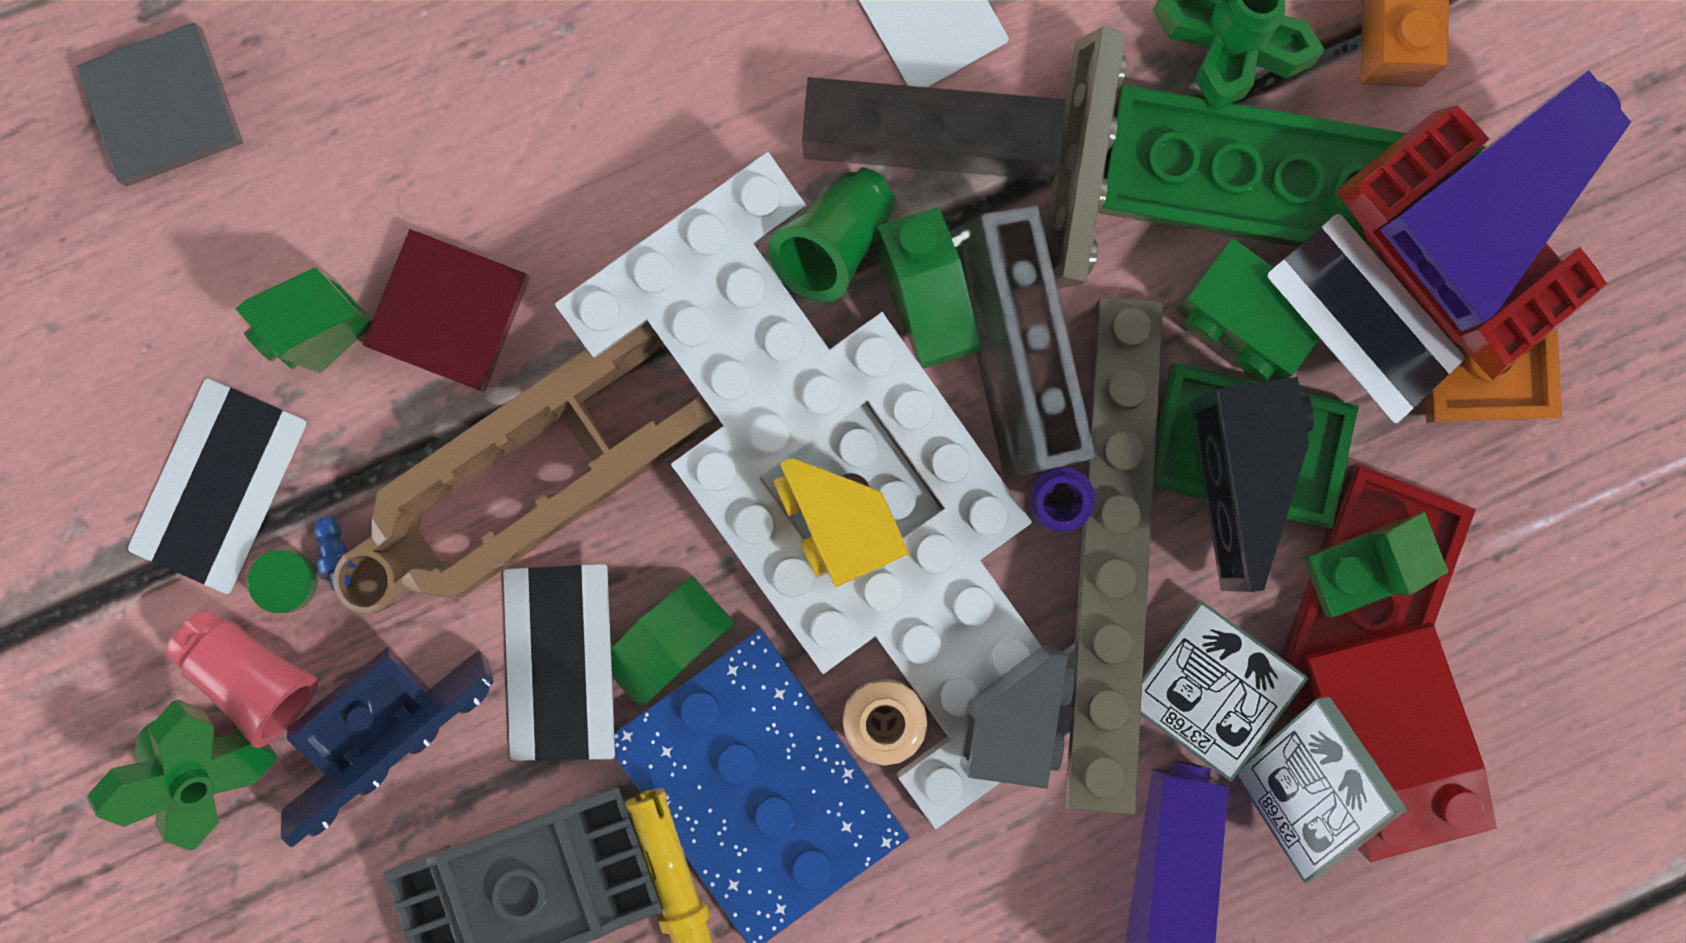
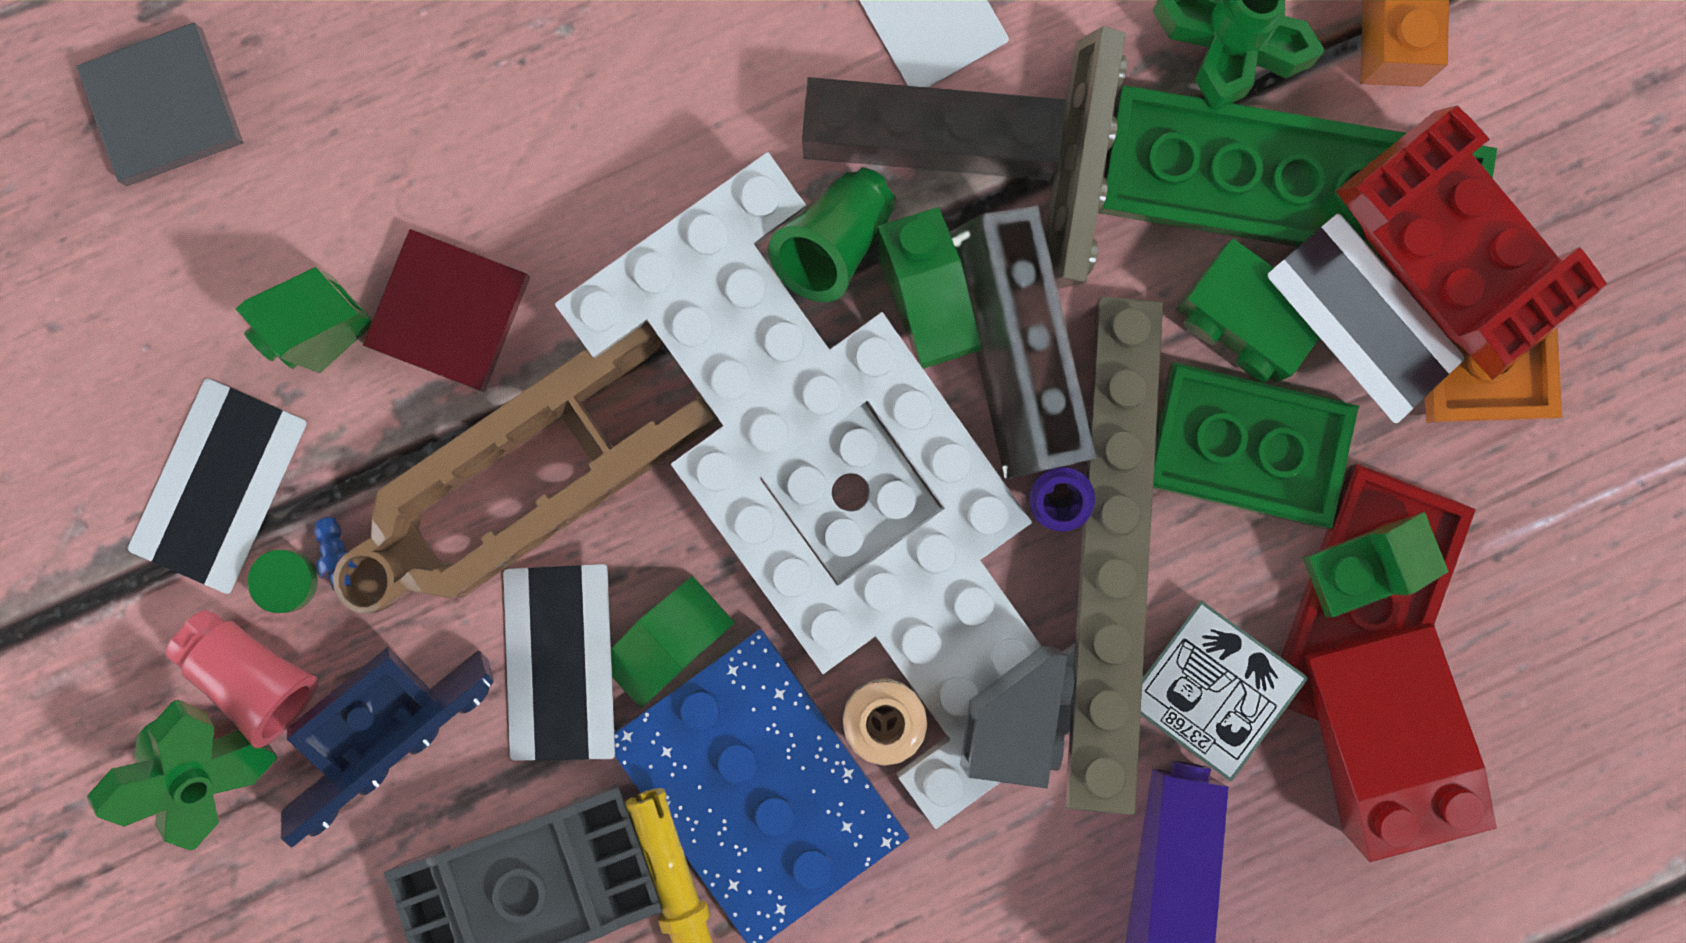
(846, 521): yellow slope -> none
(1250, 462): black slope -> none
(1319, 790): tile -> none
(1498, 210): dark purple slope -> none

